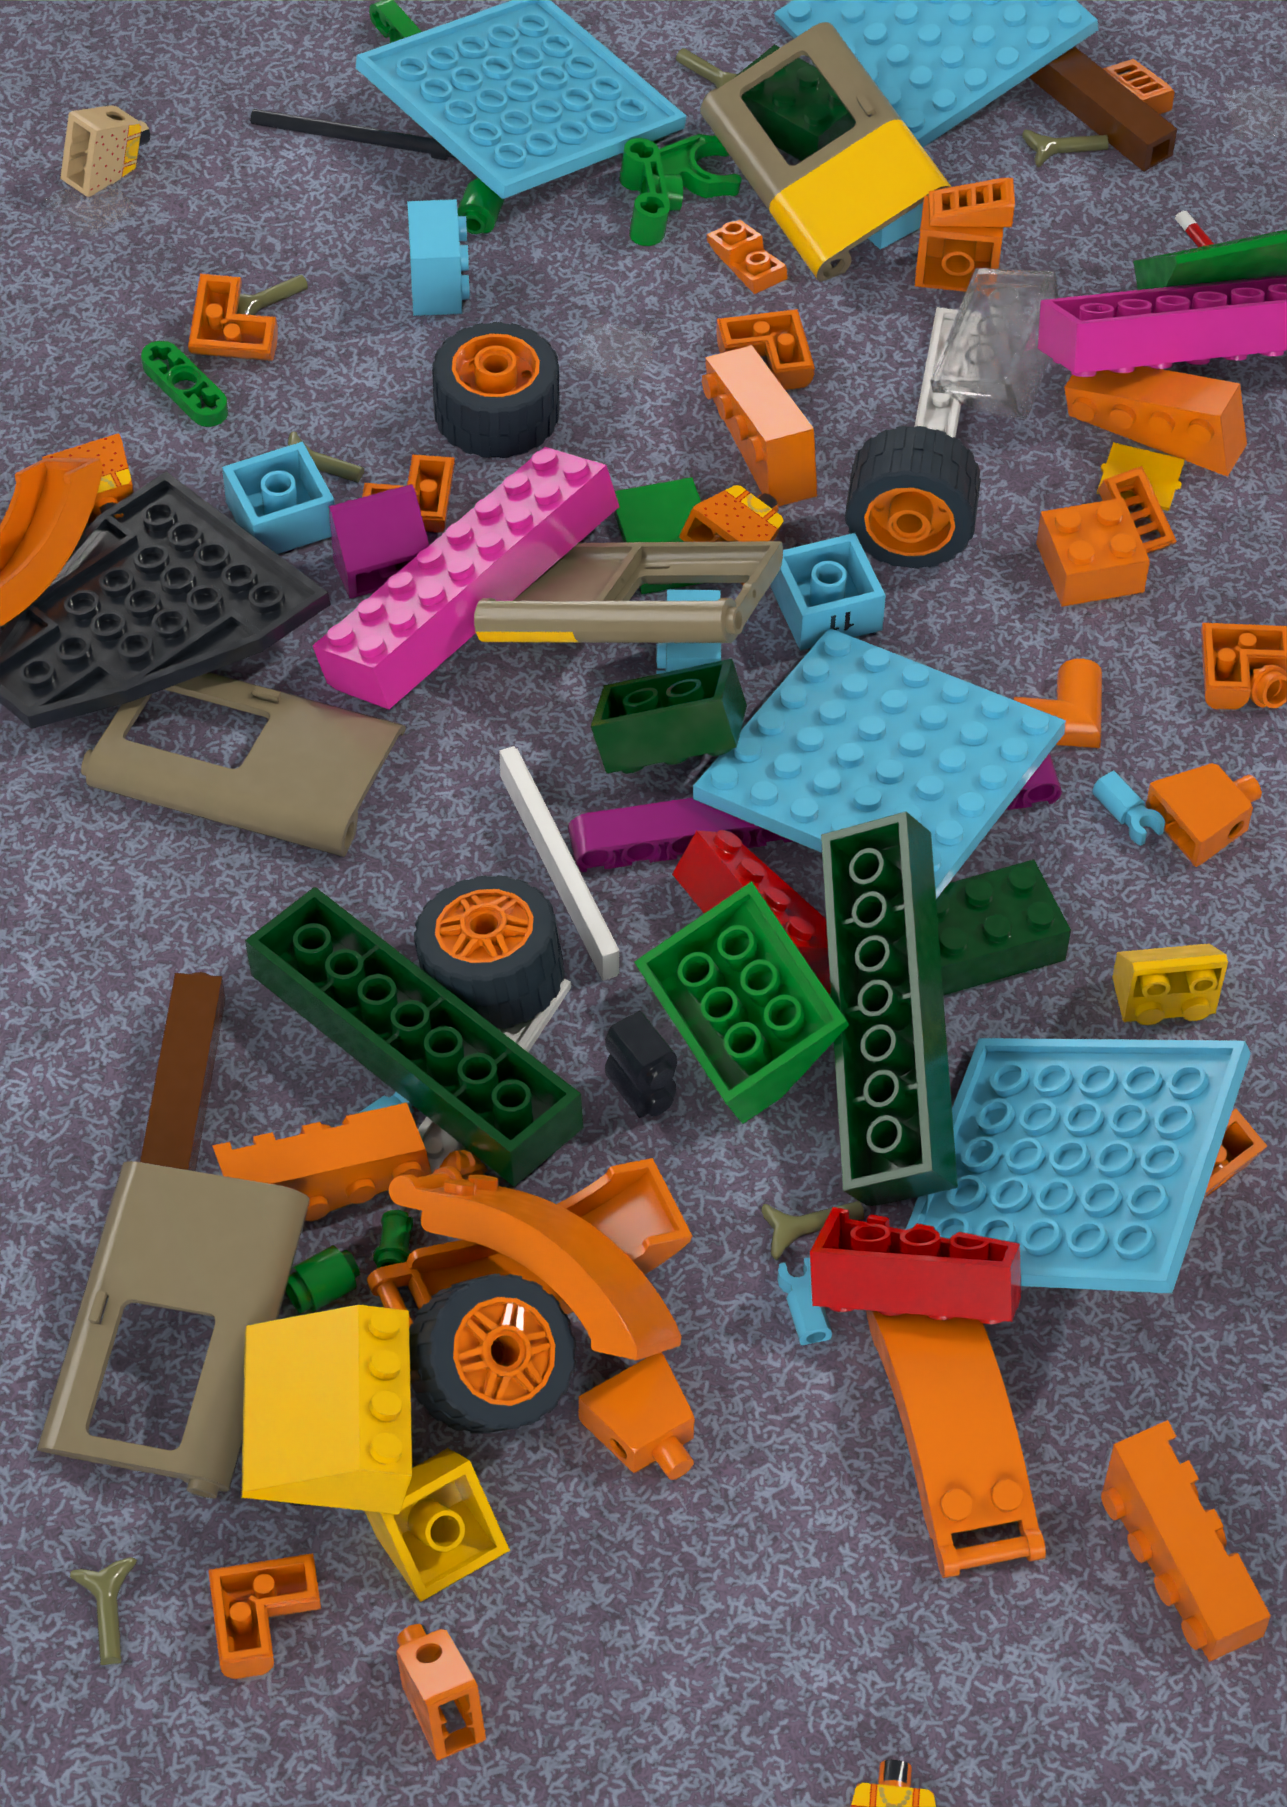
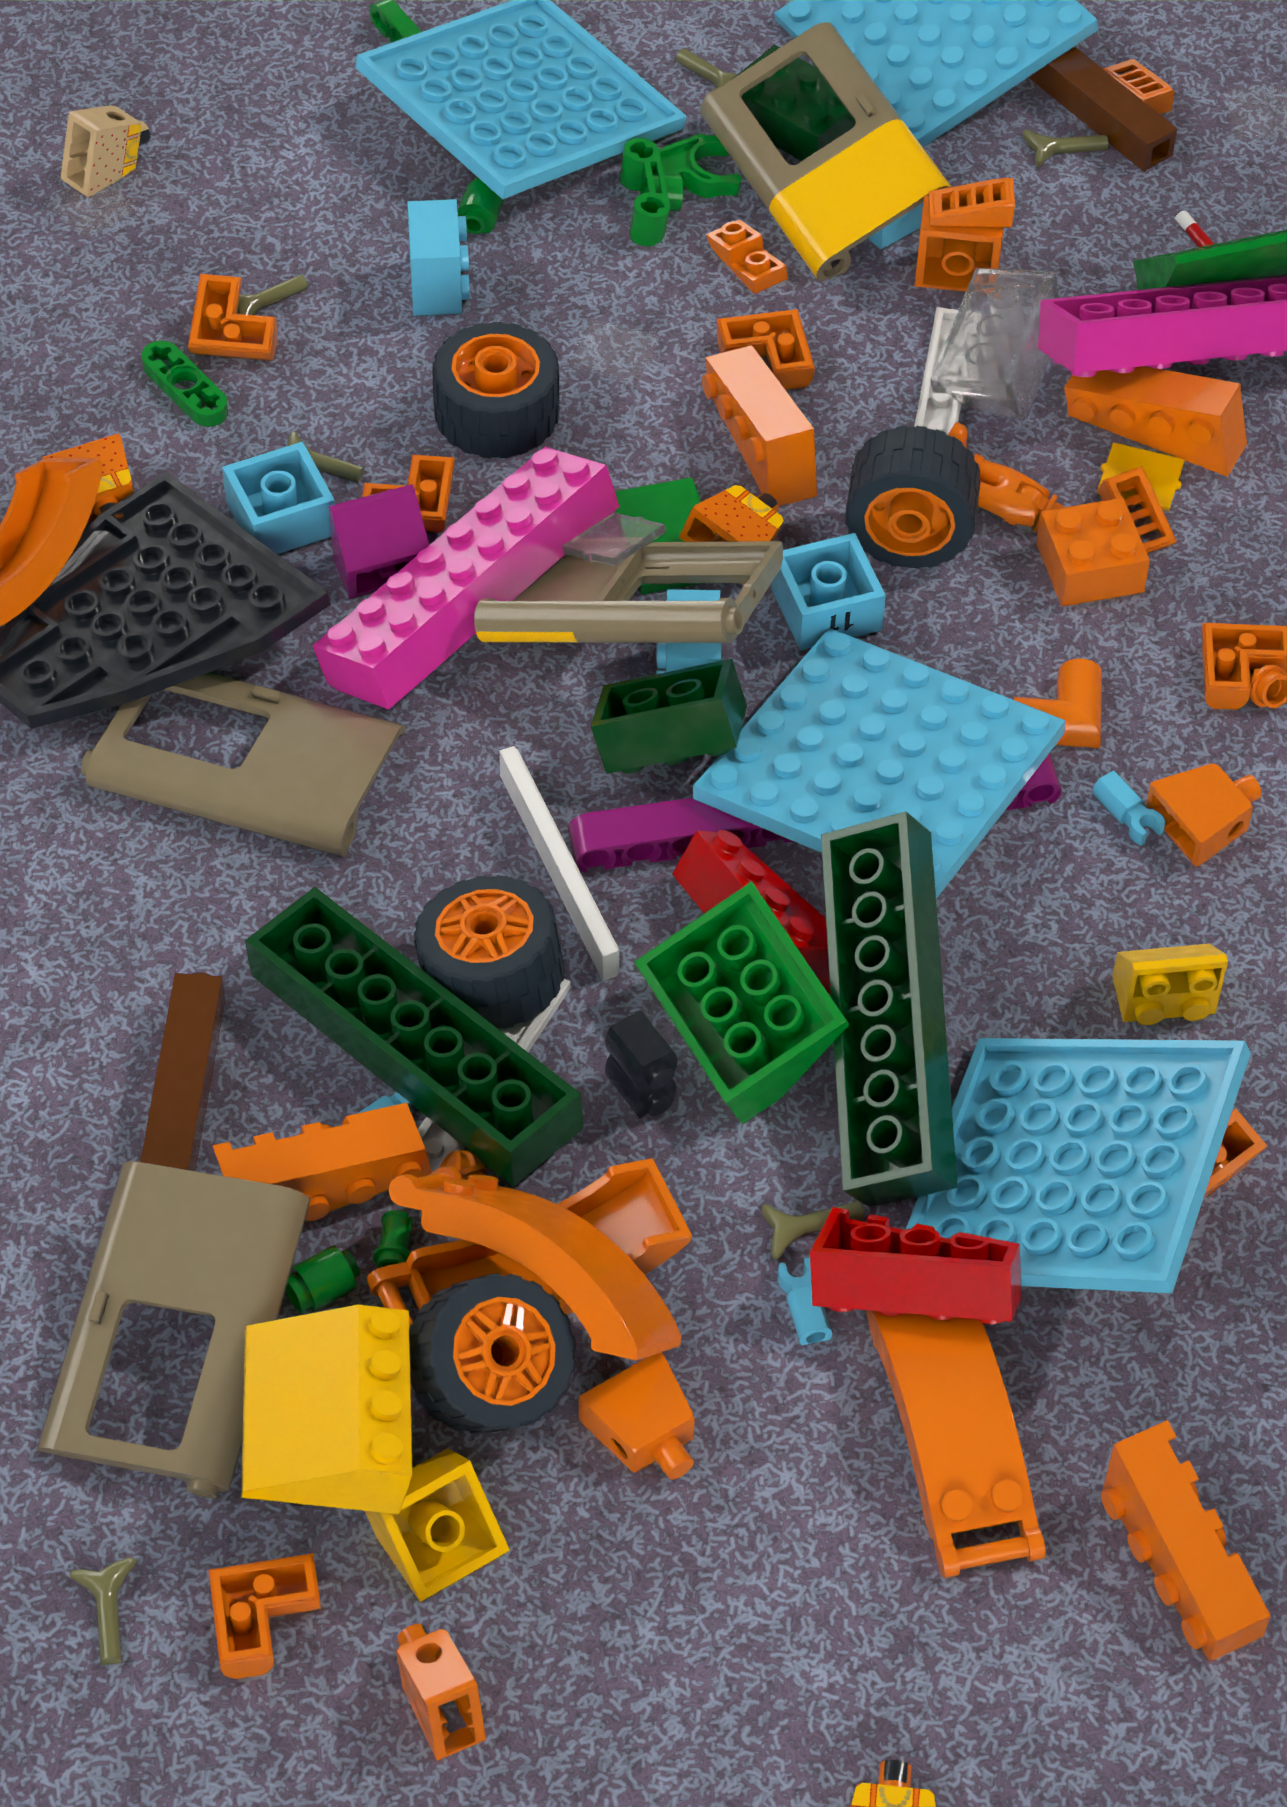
(350, 133): black bar -> none
(614, 539): none -> clear piece
(998, 926): dark green brick -> none
(1008, 491): none -> orange piece

